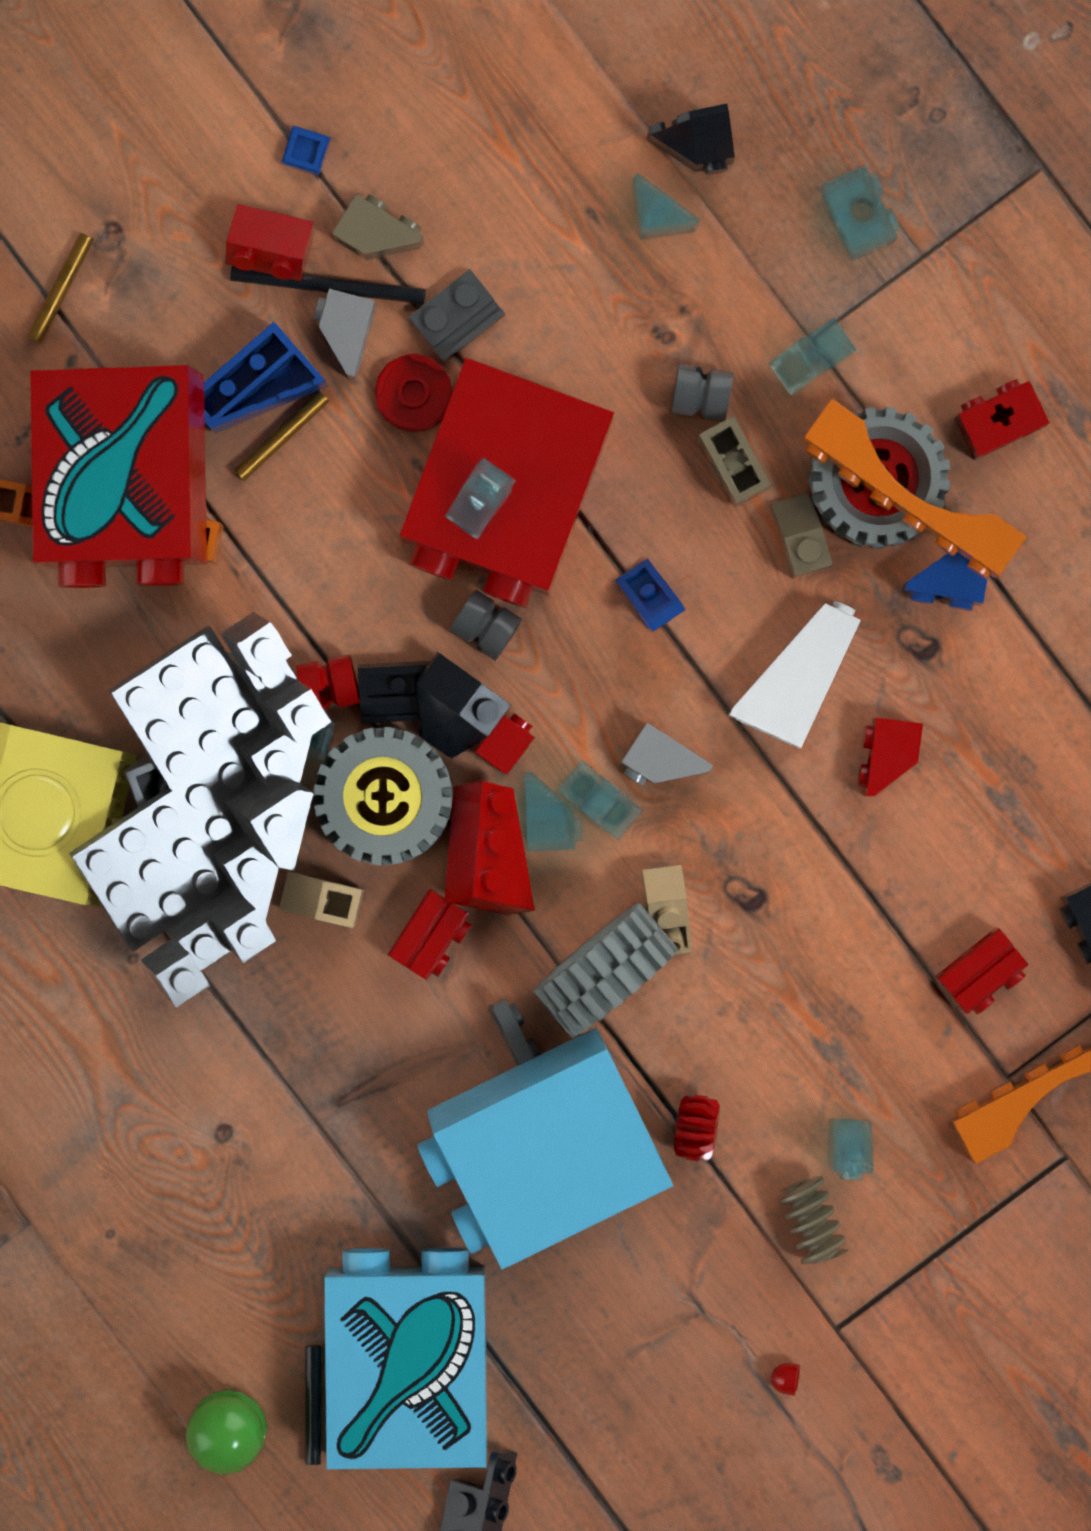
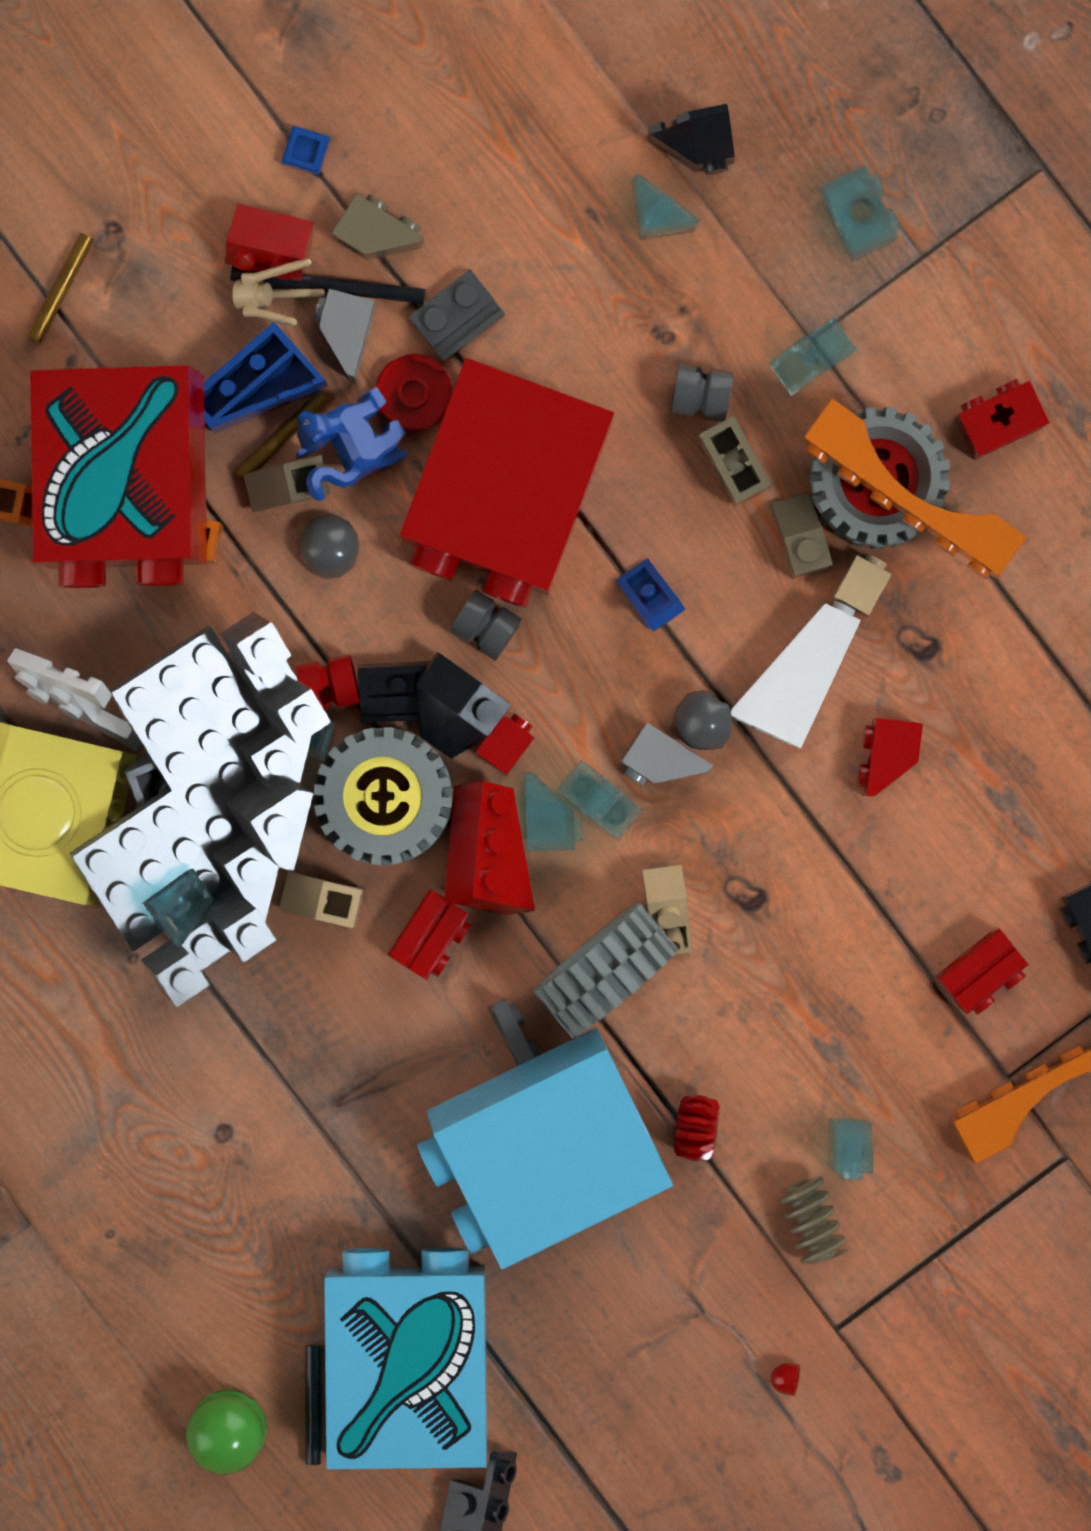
(71, 695): none -> white wing
(179, 906): none -> clear light blue slope
(253, 294): none -> tan plant
(281, 484): none -> dark tan slope
(329, 546): none -> dark grey hair
(353, 440): none -> blue animal
(480, 498): clear light blue slope -> none
(703, 721): none -> dark grey hair
(863, 584): none -> tan brick
(948, 580): blue slope -> none

